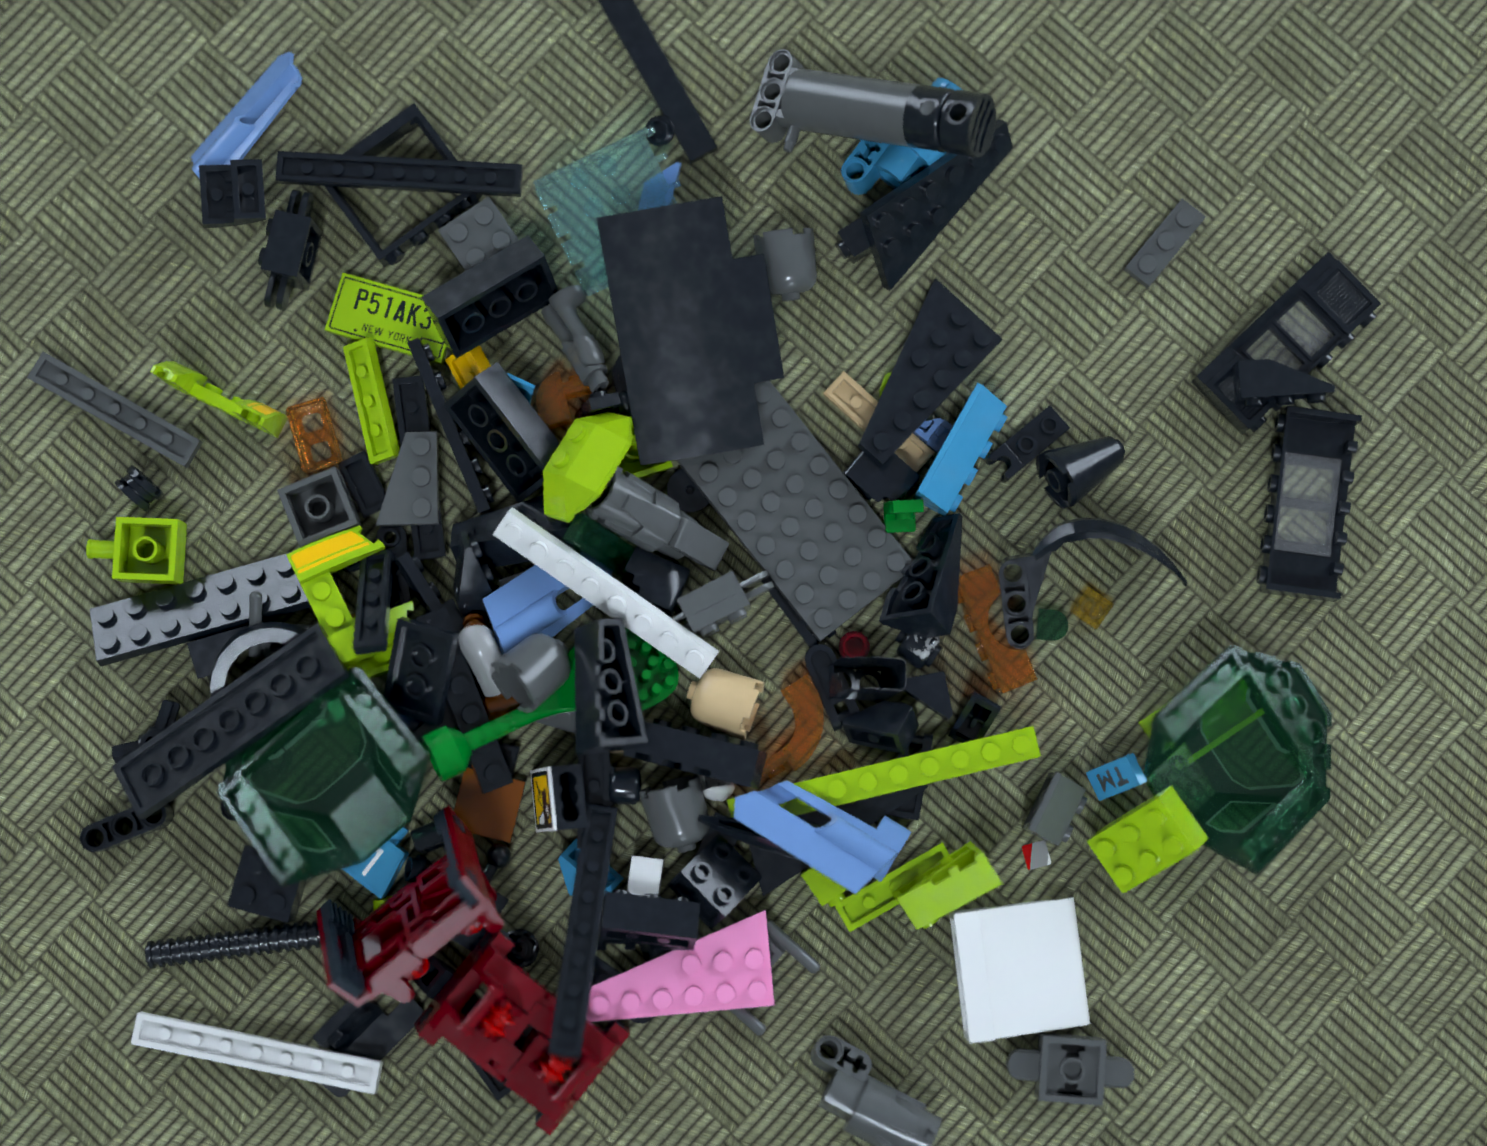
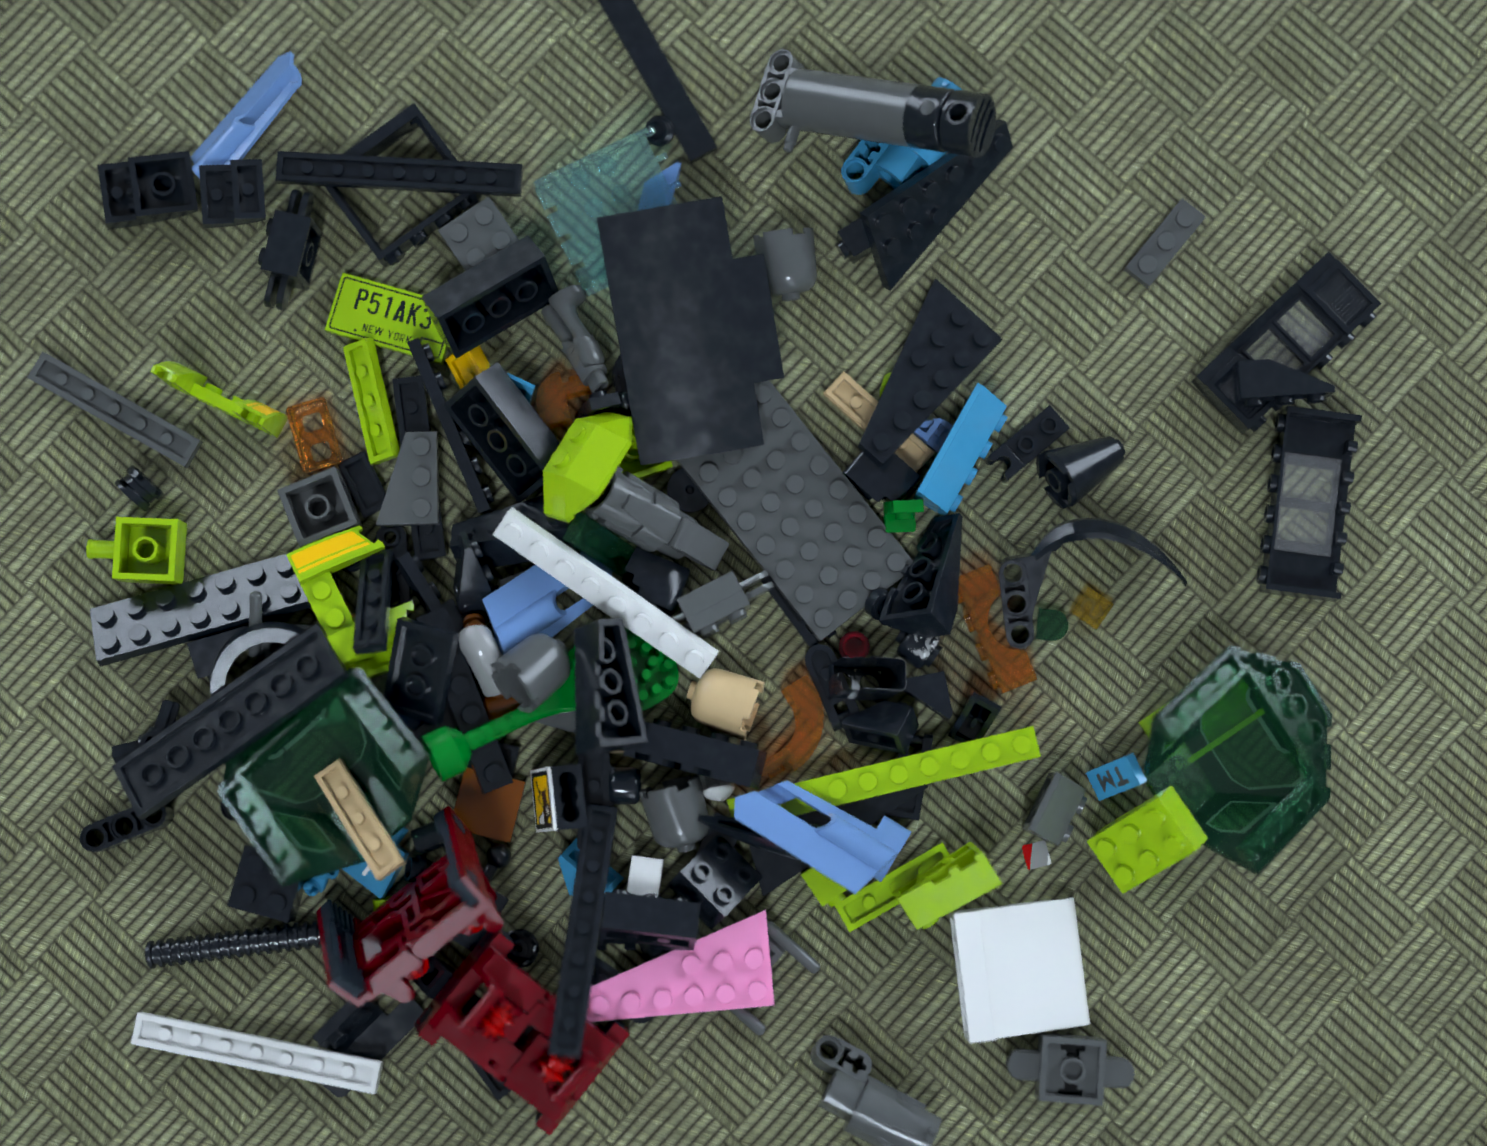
(147, 189): none -> black slope
(318, 883): none -> dark azure arm
(359, 819): none -> tan tile
(875, 603): none -> black tile

